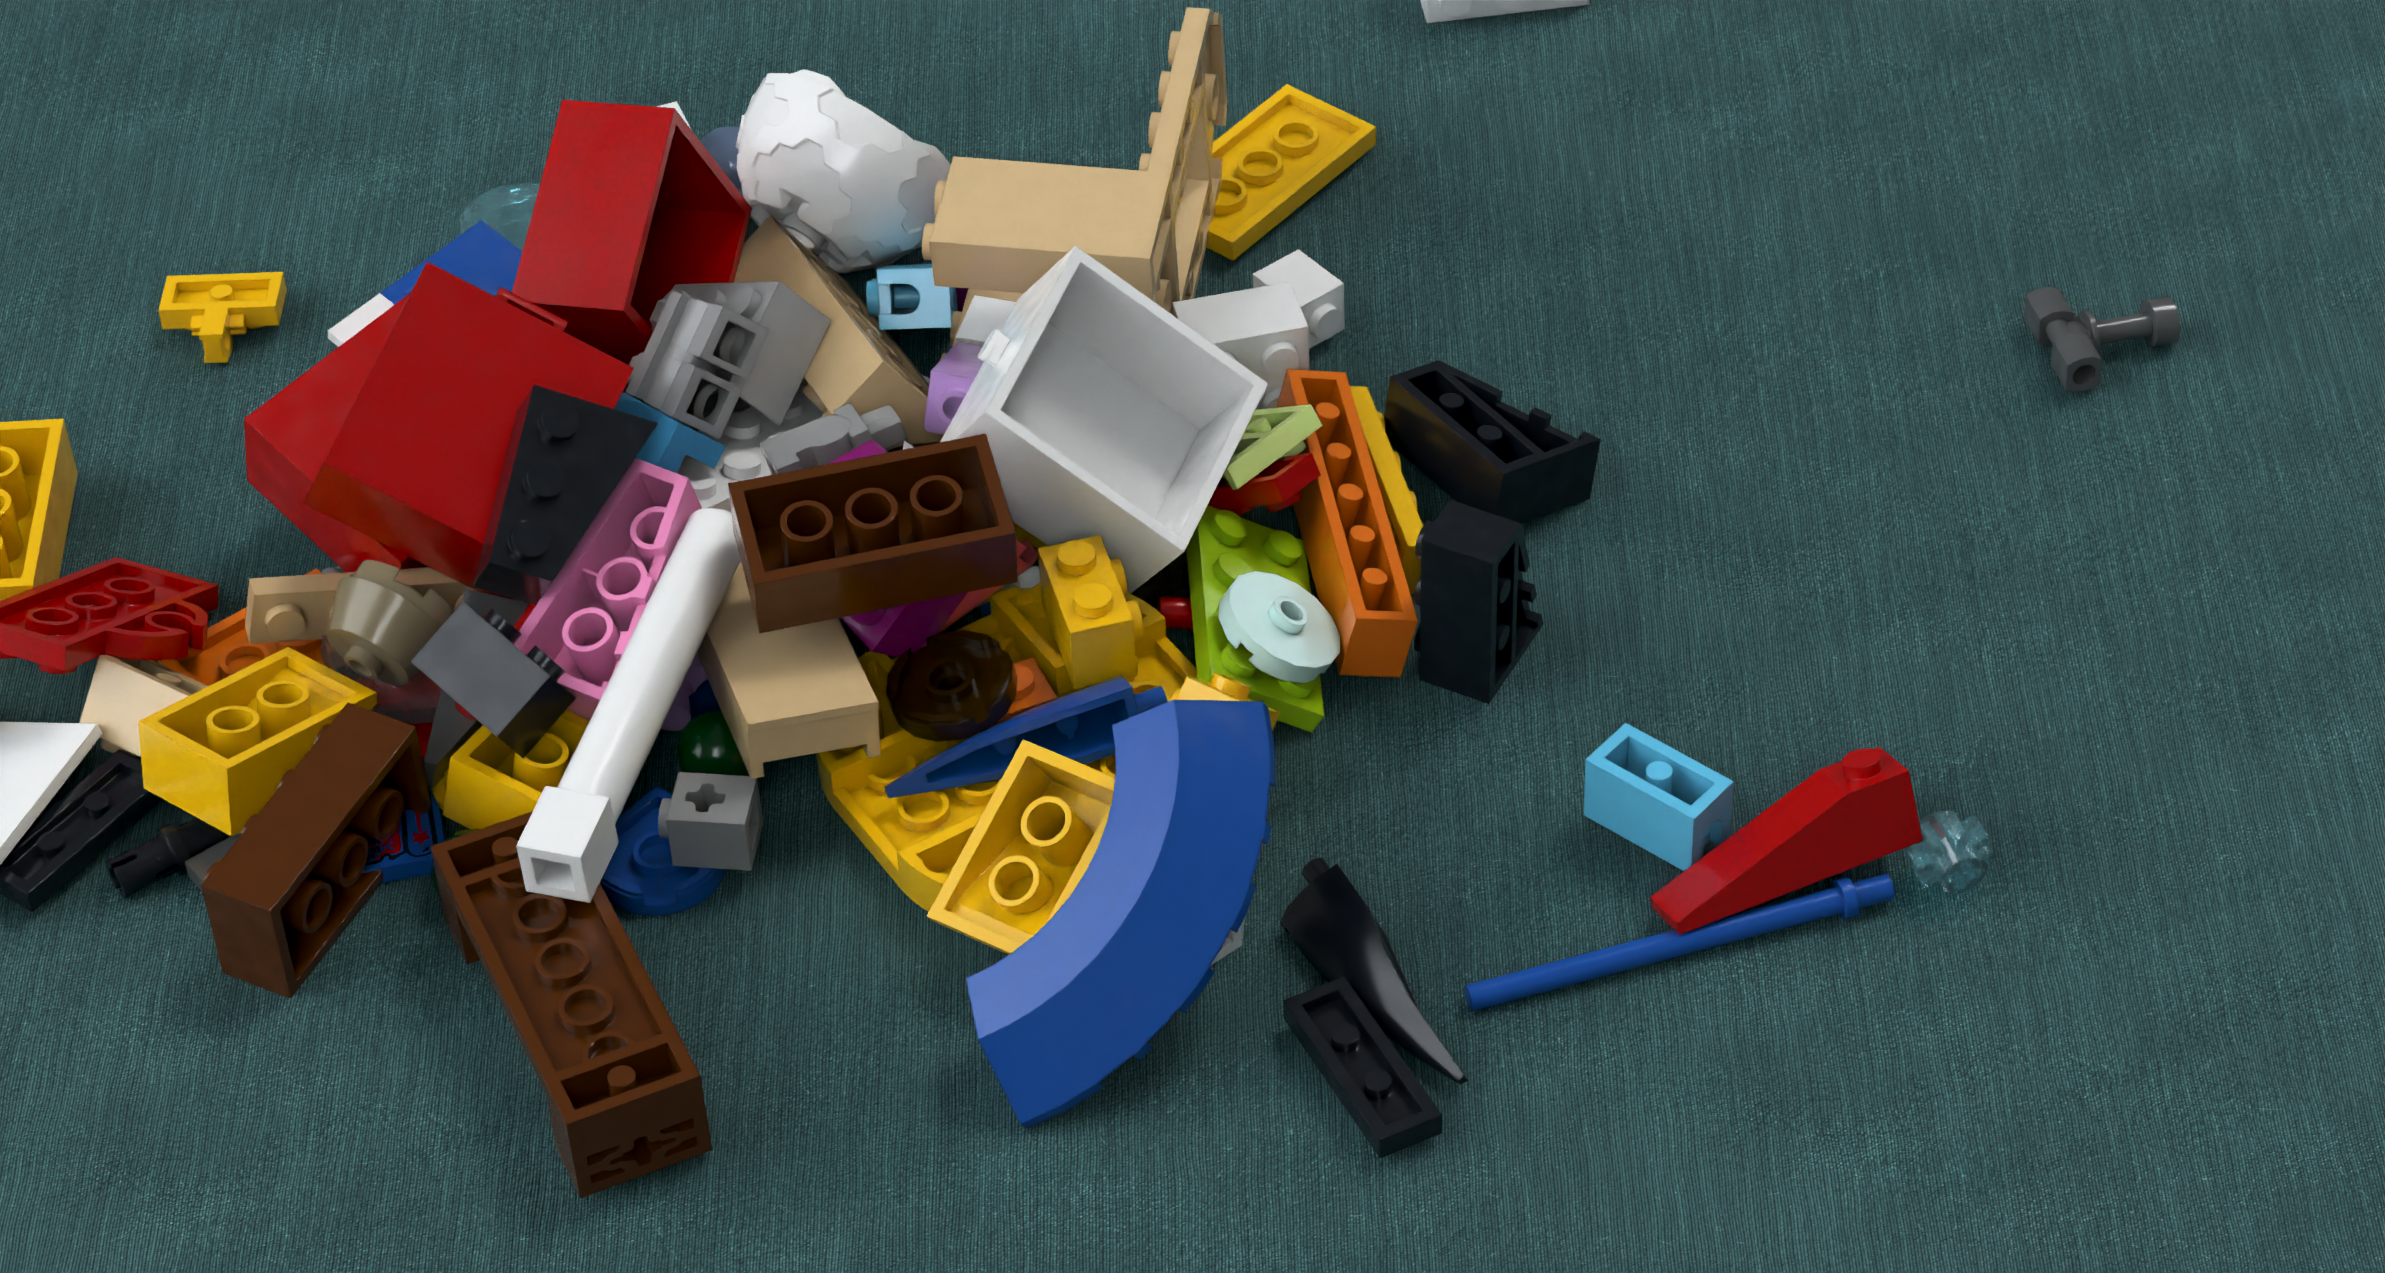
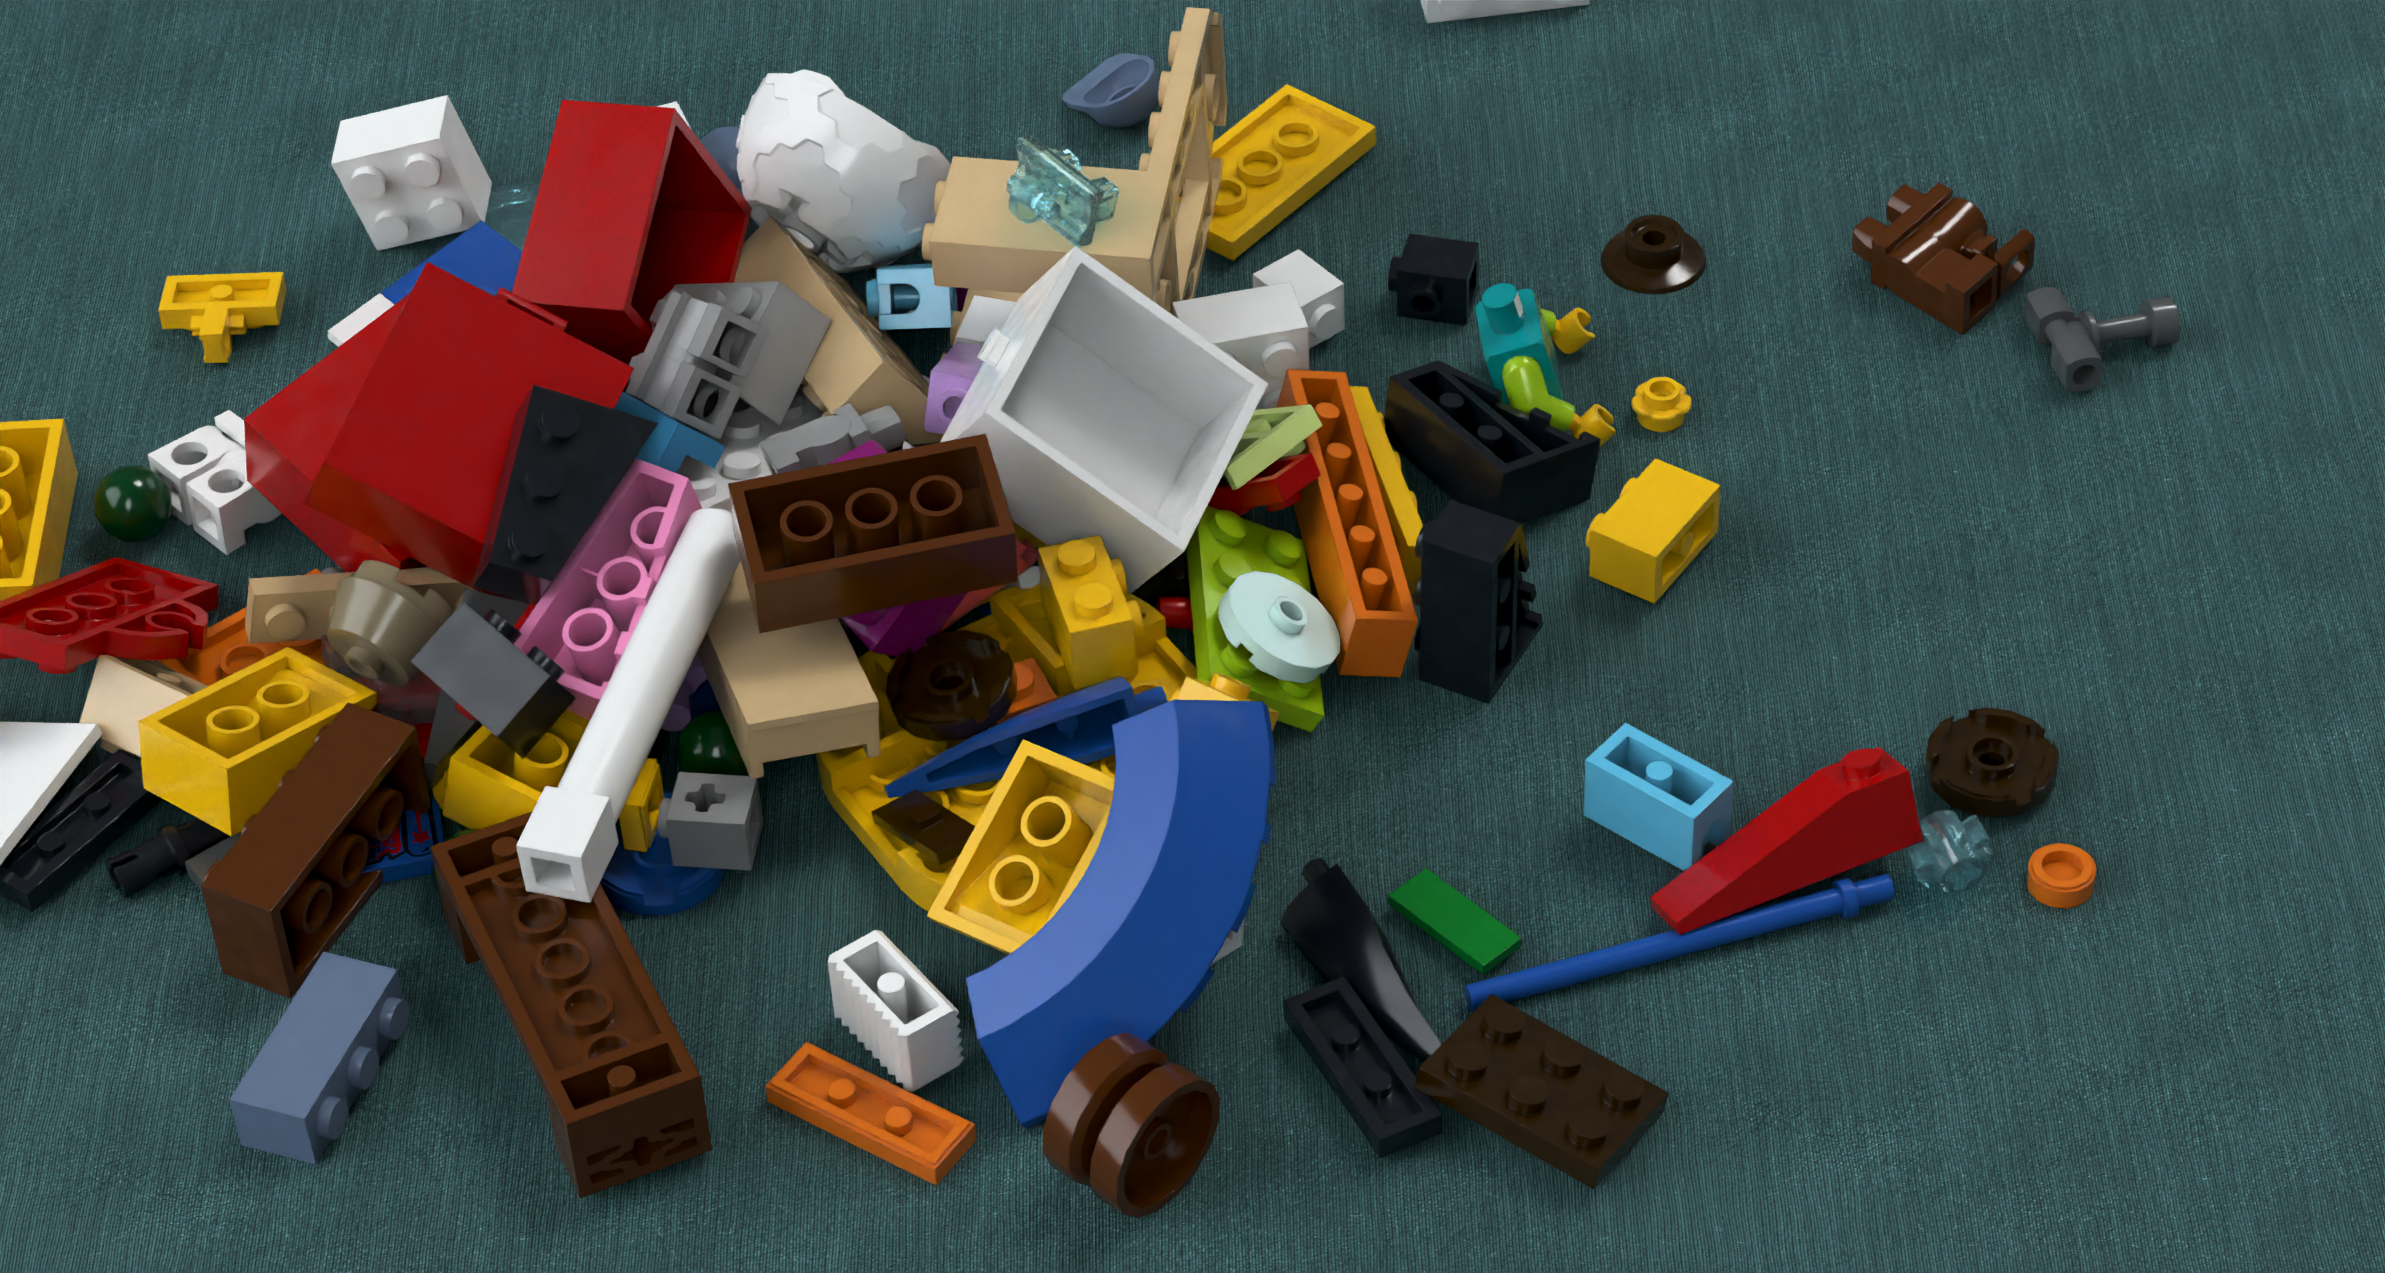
(133, 503): none -> dark green piece
(211, 482): none -> white hips
(319, 1058): none -> sand blue brick
(411, 173): none -> white brick
(641, 809): none -> yellow tile
(871, 1113): none -> orange tile
(894, 1010): none -> white brick
(925, 826): none -> dark brown piece
(1054, 190): none -> clear light blue hips
(1117, 91): none -> sand blue cap
(1131, 1124): none -> reddish brown wheel
(1435, 279): none -> black brick
(1454, 921): none -> green piece
(1524, 360): none -> torso
(1541, 1090): none -> dark brown plate
(1653, 256): none -> dark brown piece
(1653, 530): none -> yellow brick
(1661, 404): none -> yellow plate
(1941, 255): none -> reddish brown hips
(1991, 763): none -> dark brown plate
(2061, 875): none -> orange tile

